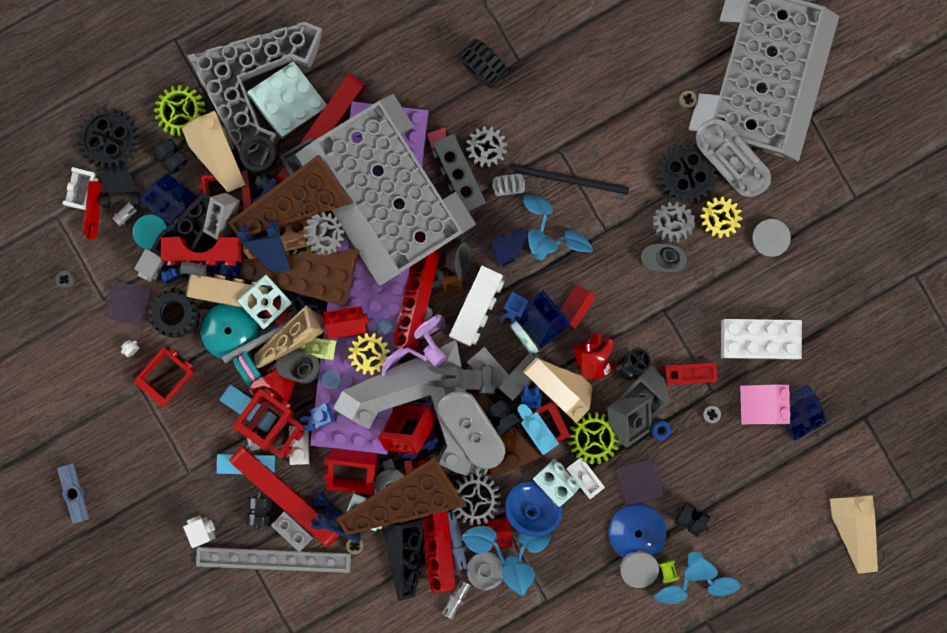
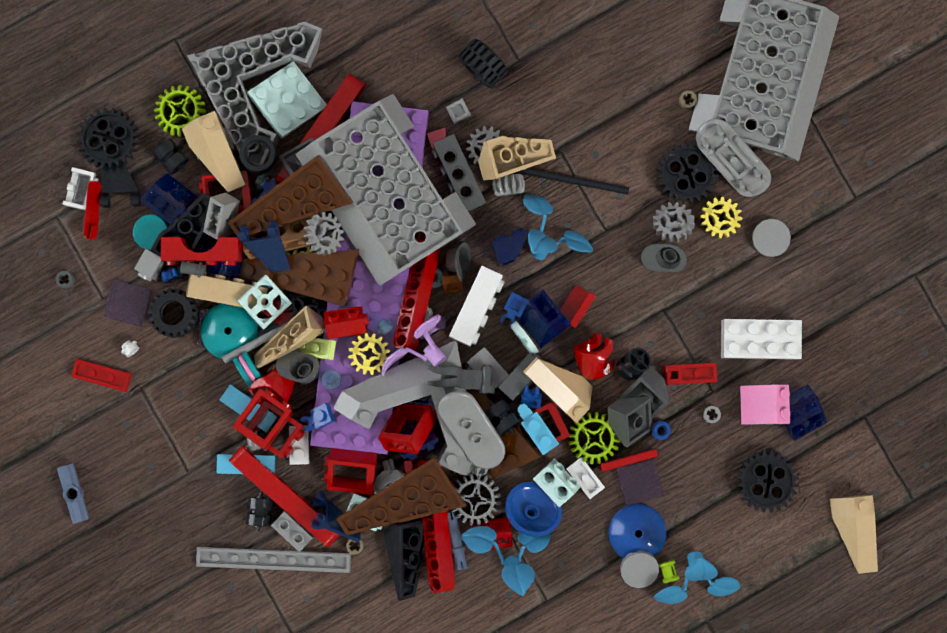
(101, 375): none -> red tile
(124, 214): light grey pin -> none
(154, 393): red window -> none
(199, 531): white brick -> none
(456, 599): light grey pin -> none
(458, 111): none -> light grey tile
(485, 571): light grey tile -> none
(509, 155): none -> tan wedge
(628, 460): none -> red tile
(694, 520): black wheel -> none
(785, 483): none -> black gear

